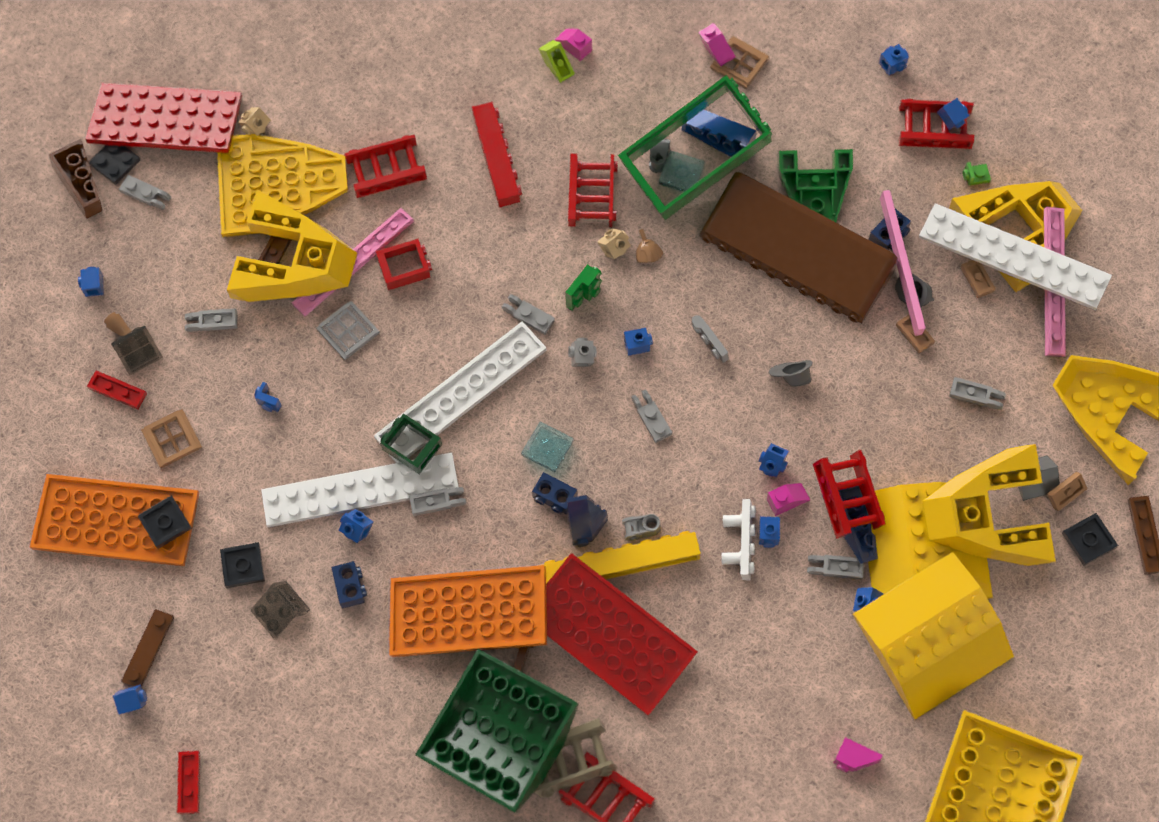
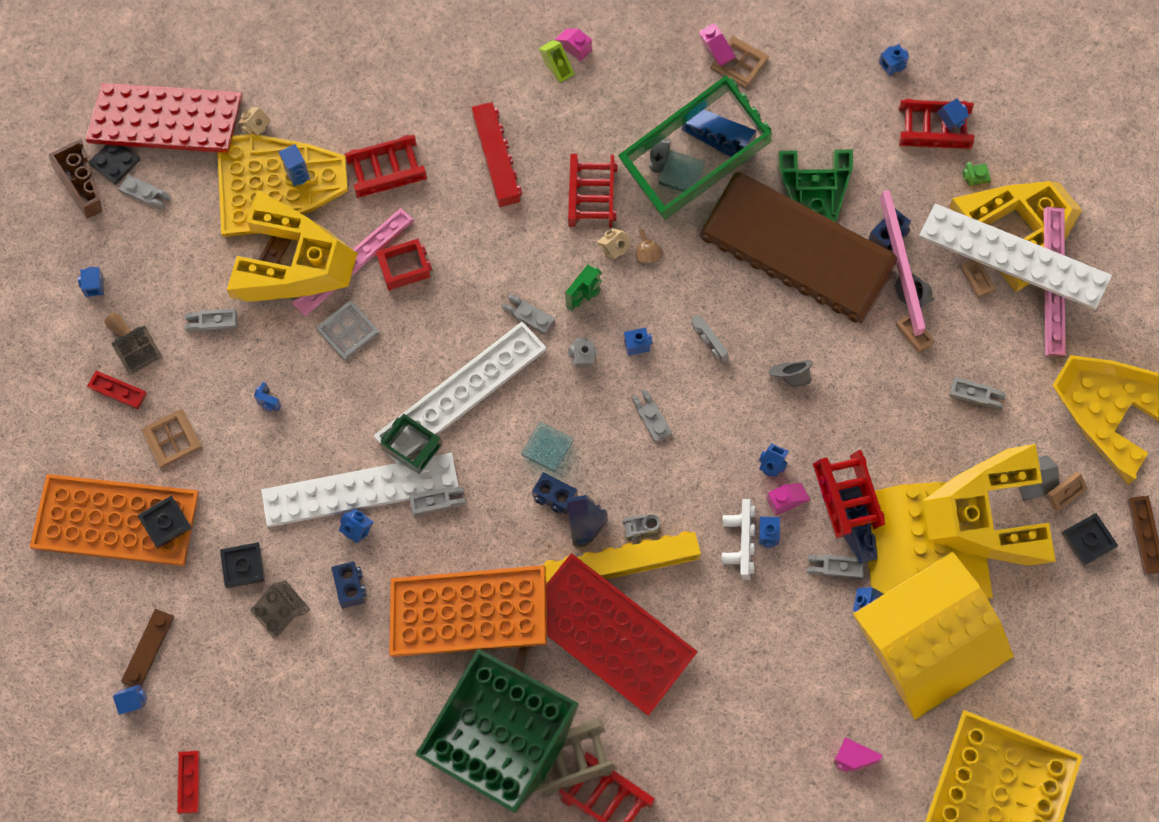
(294, 165): none -> brick

